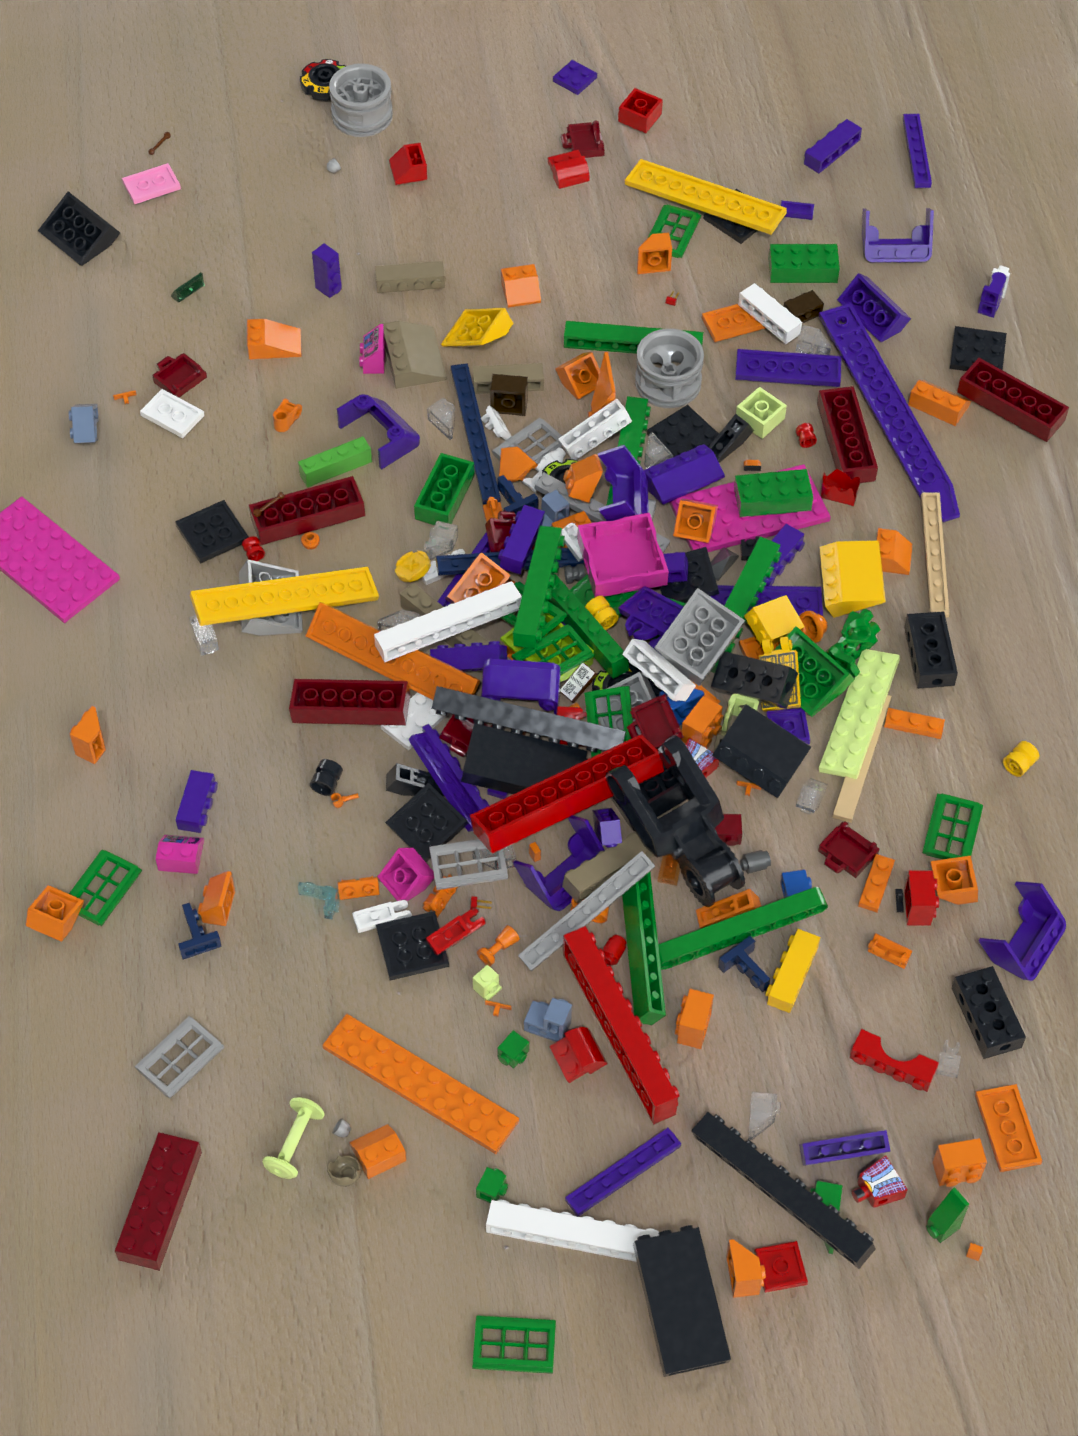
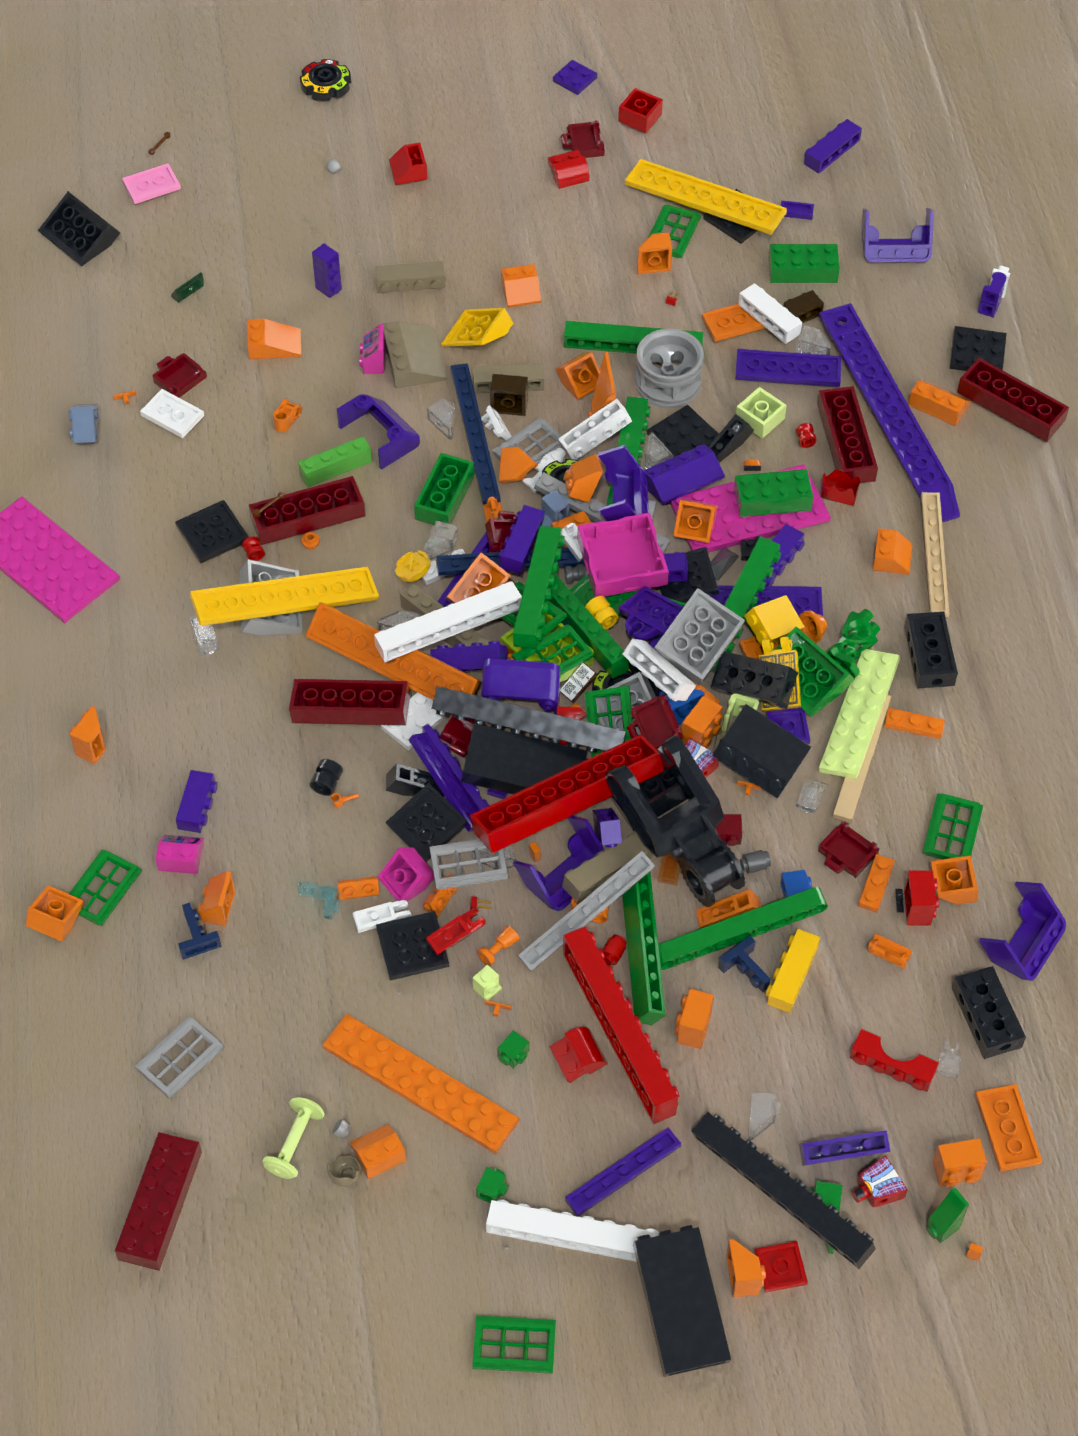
(361, 100): light grey wheel -> none
(514, 499): dark blue bracket -> none
(549, 1020): sand blue brick -> none
(851, 576): yellow slope -> none
(874, 308): dark purple slope -> none
(917, 151): dark purple plate -> none
(1021, 758): yellow wheel -> none

